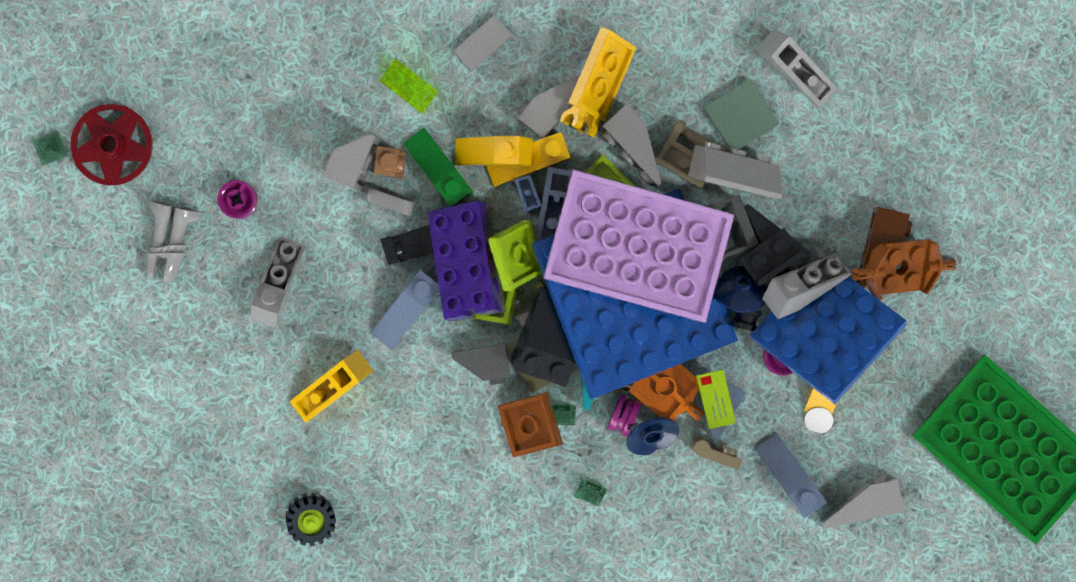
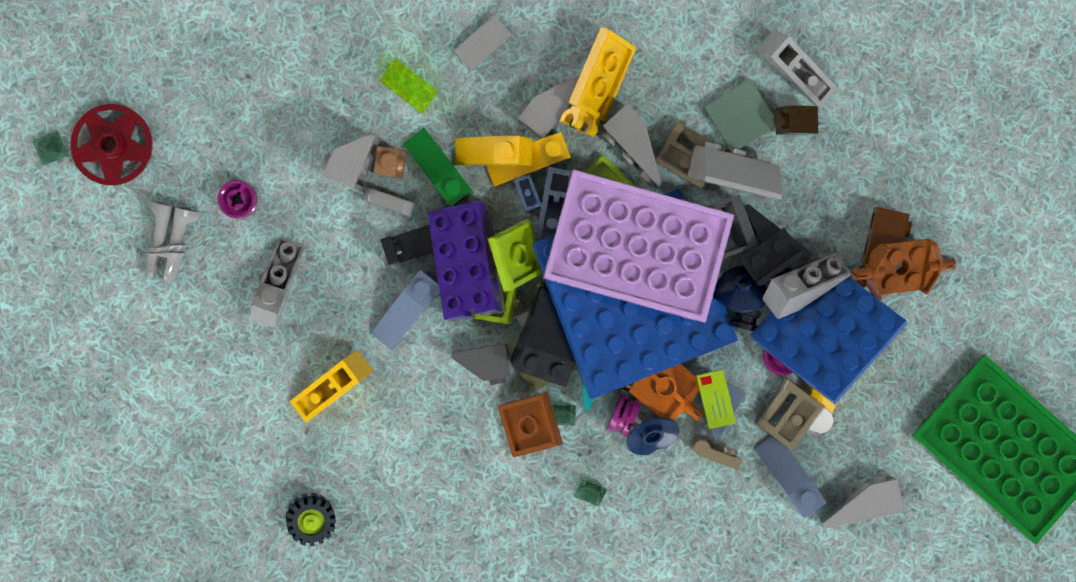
(796, 120): none -> dark brown brick
(797, 418): none -> dark tan plate

